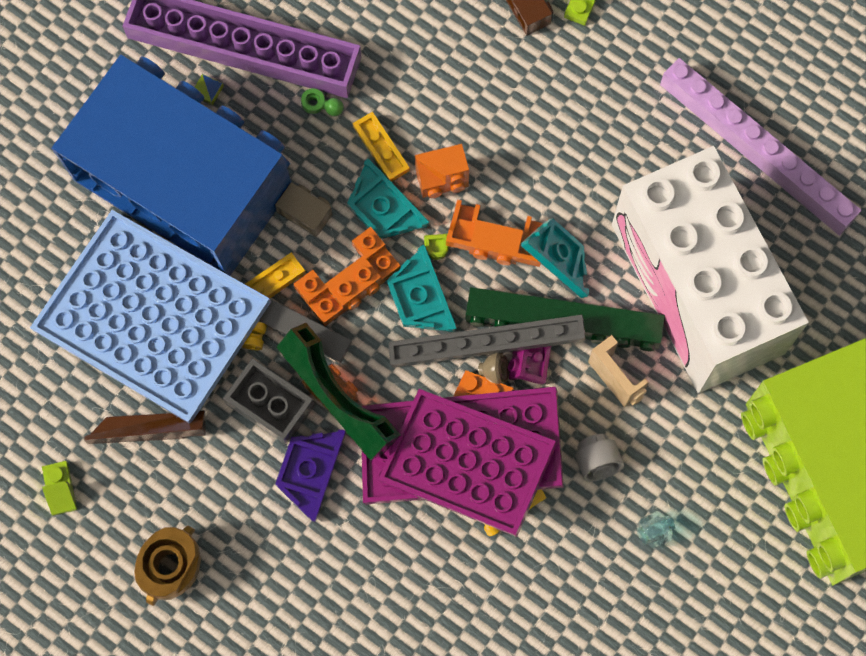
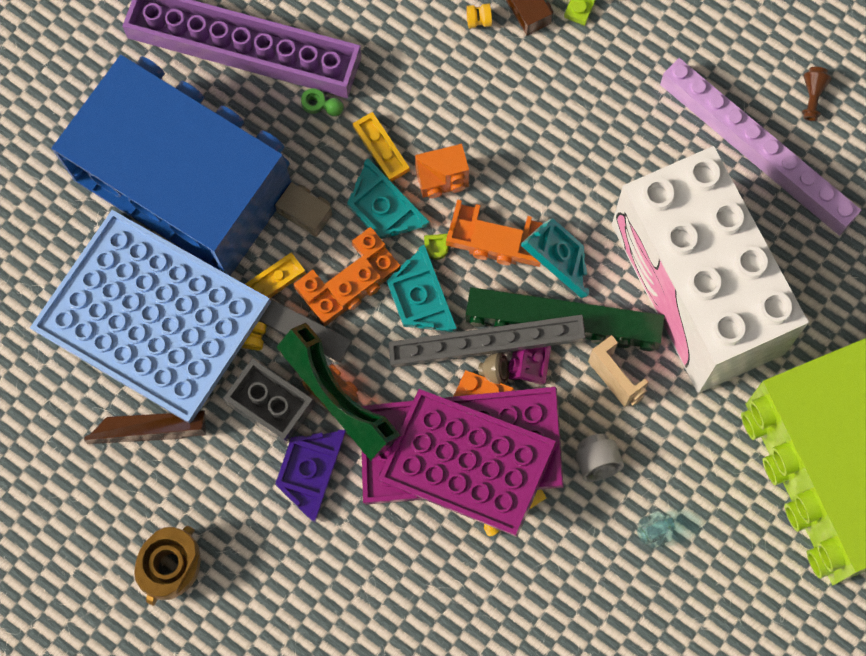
(58, 488): lime slope -> none
(209, 88): tile -> none
(484, 16): none -> yellow wheel
(816, 82): none -> reddish brown piece

